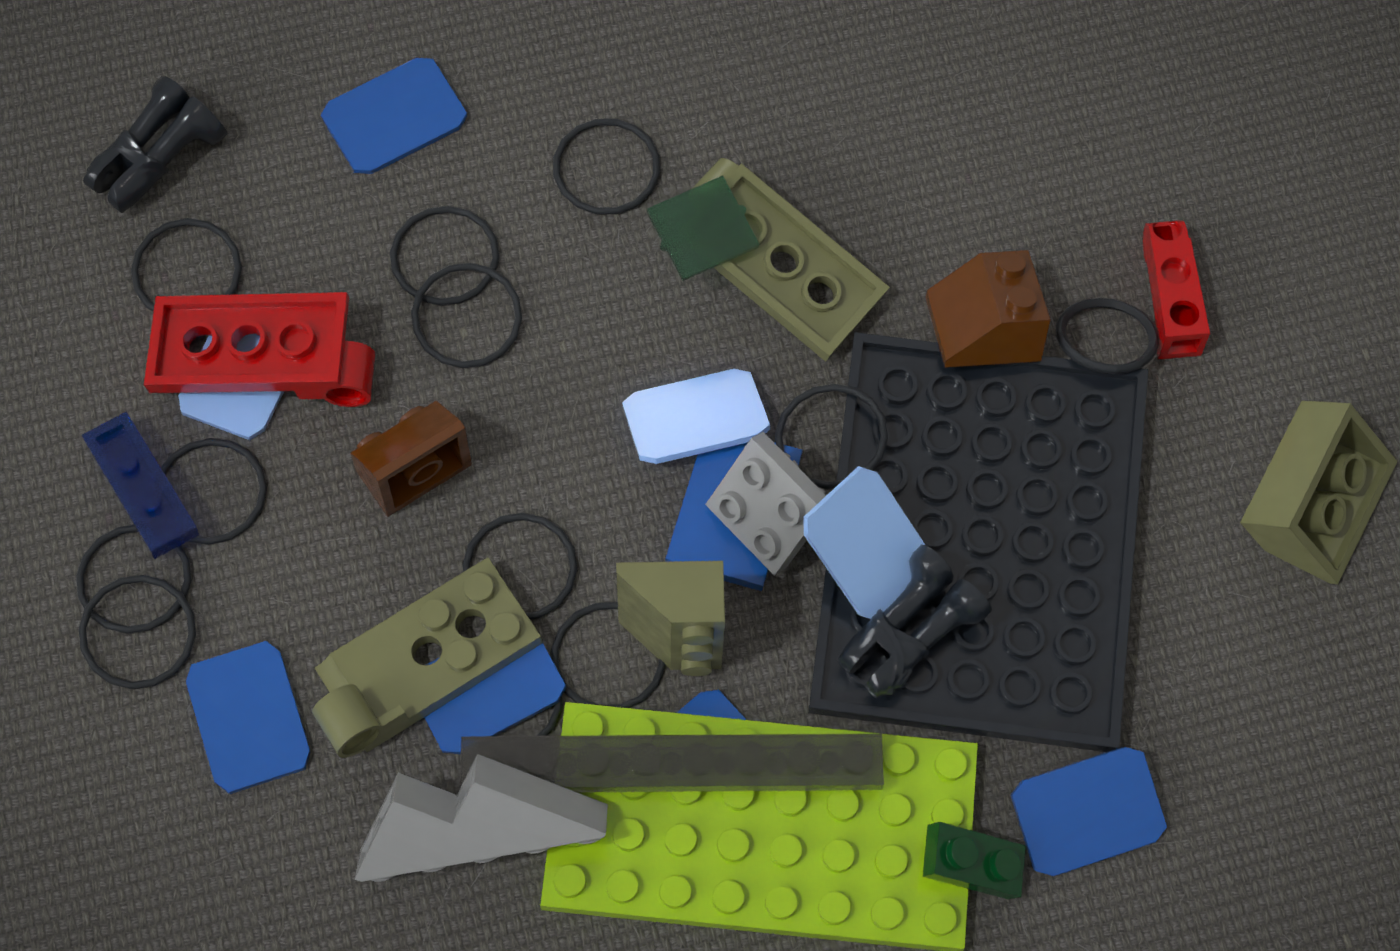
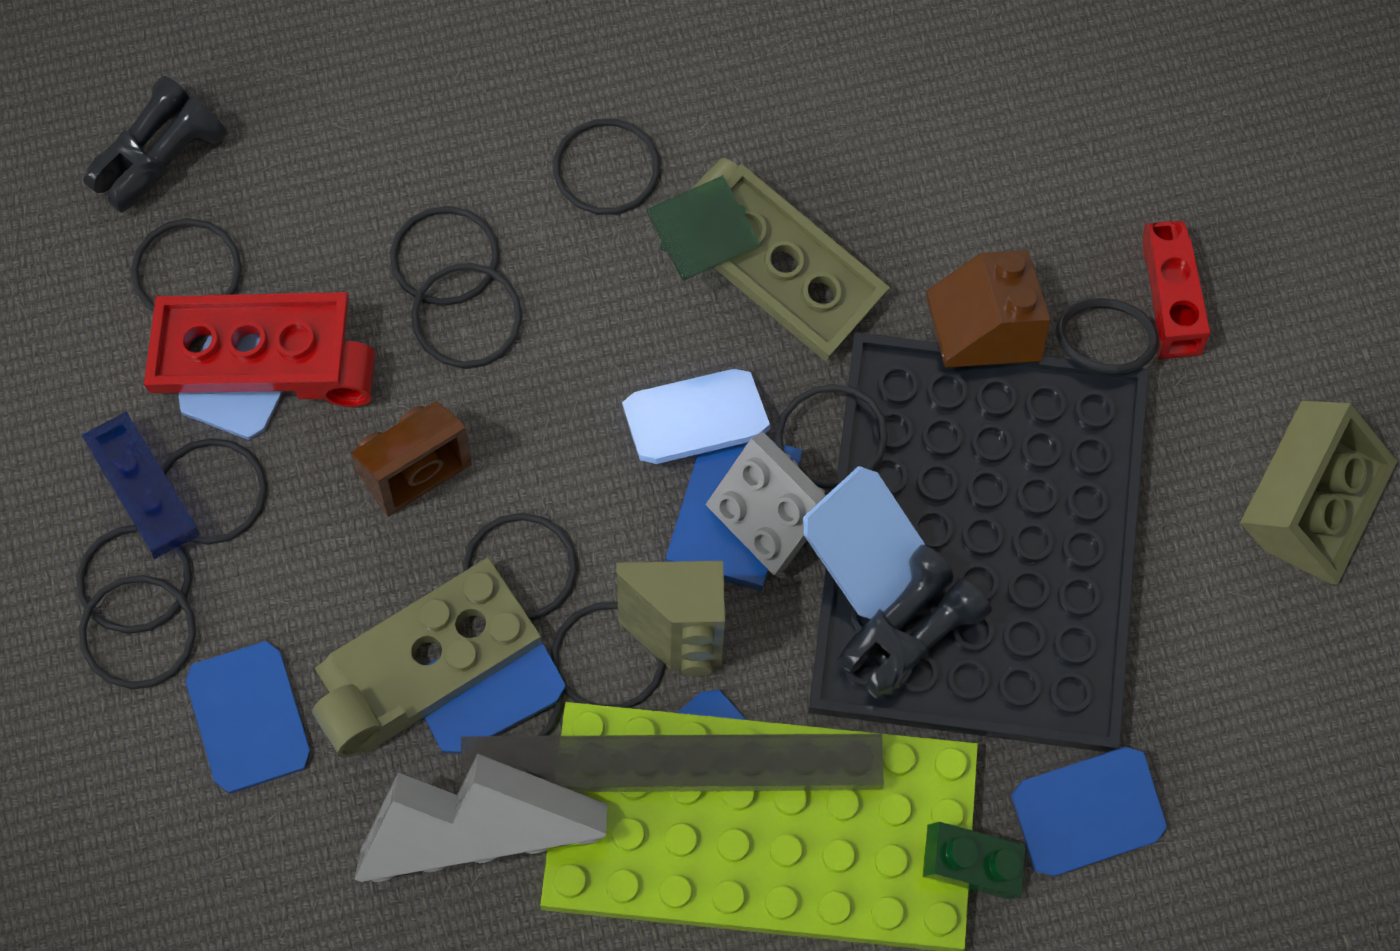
(393, 115): blue piece -> none

